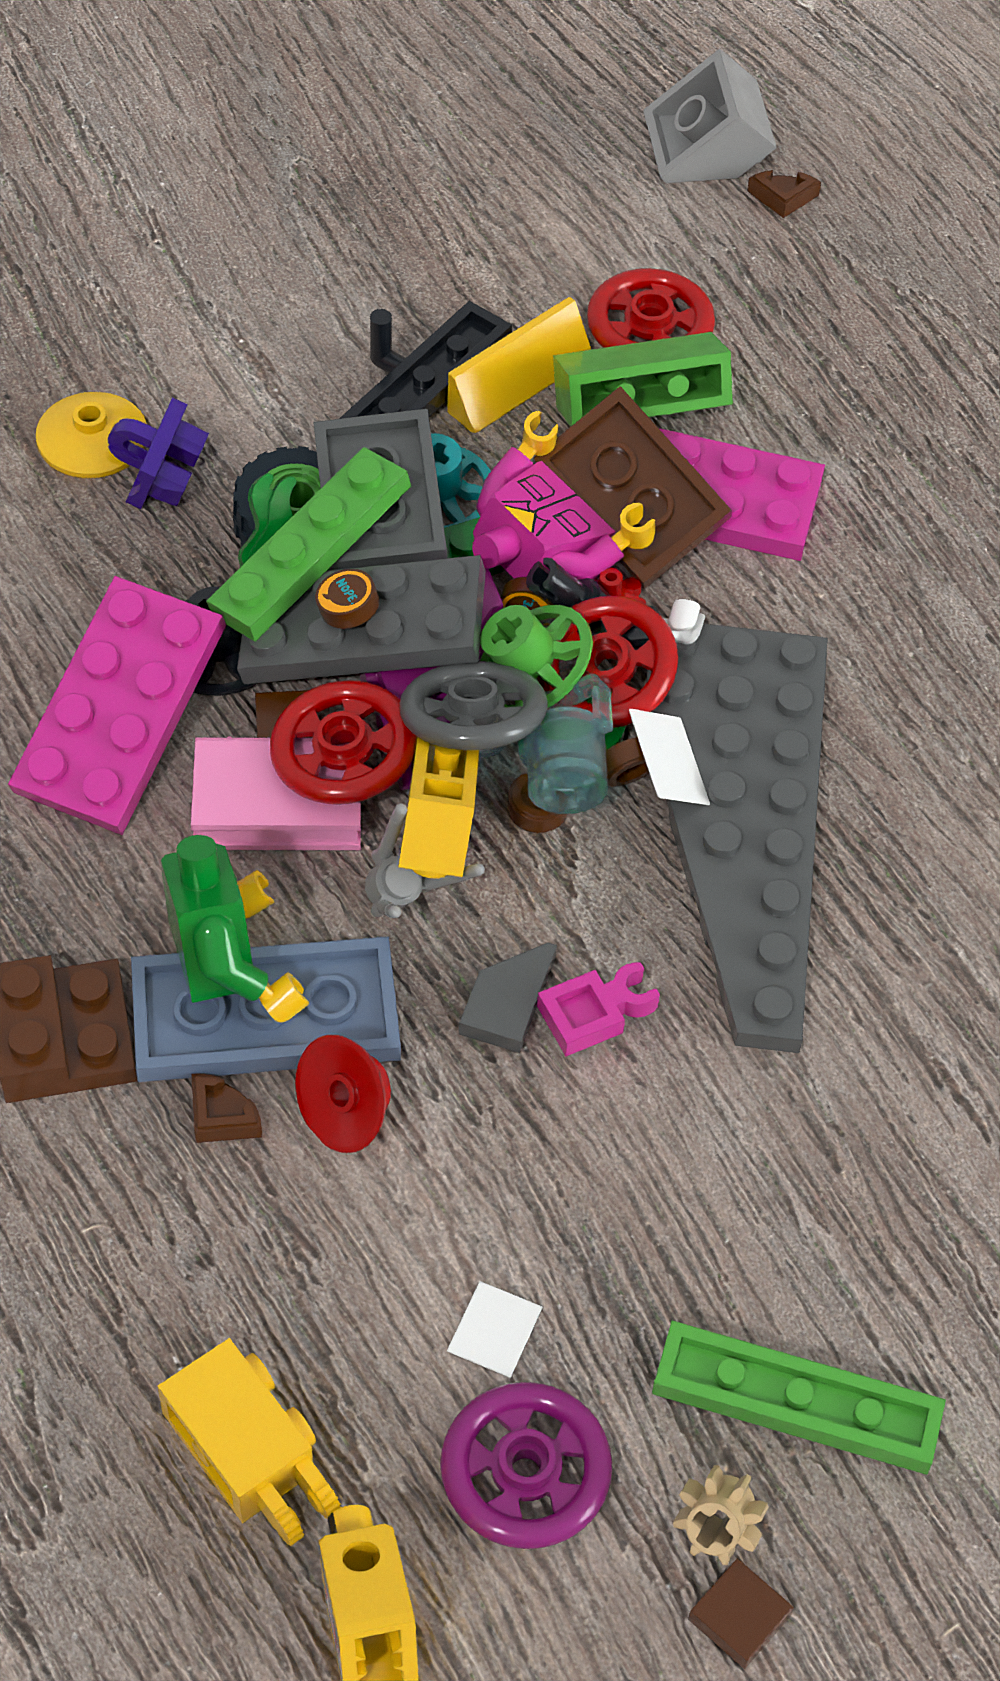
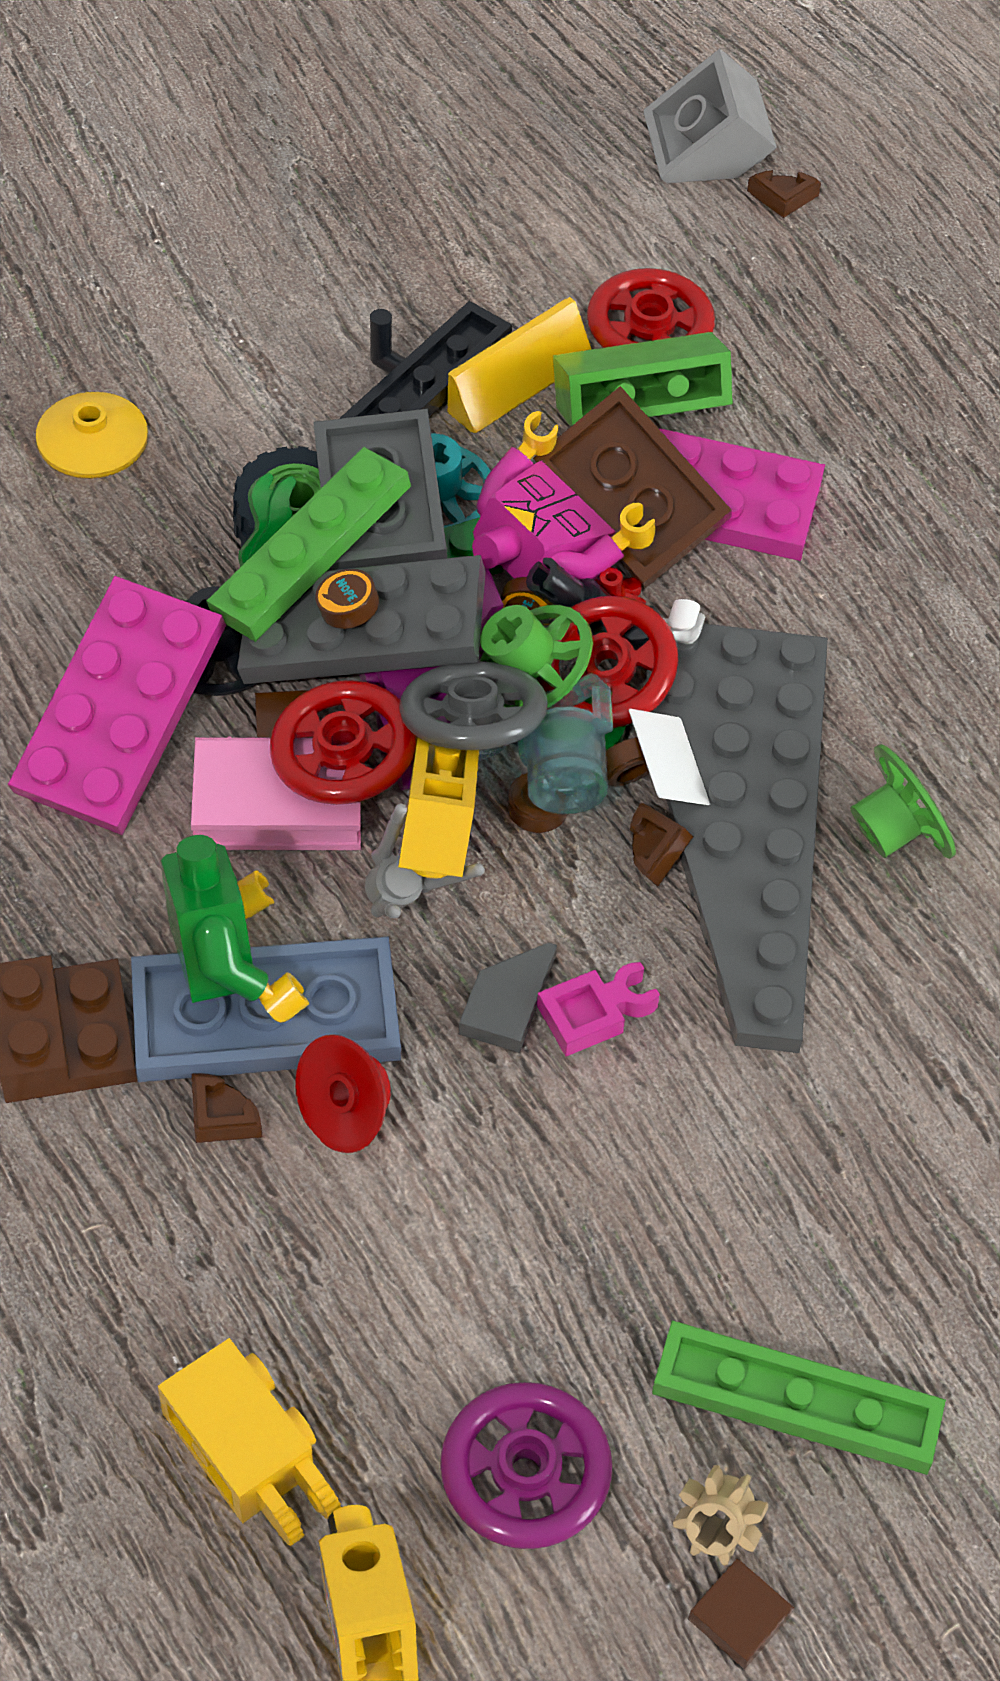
(172, 438): dark purple hips -> none
(494, 1329): white sticker -> none
(656, 842): none -> reddish brown tile
(893, 816): none -> bright green wheel

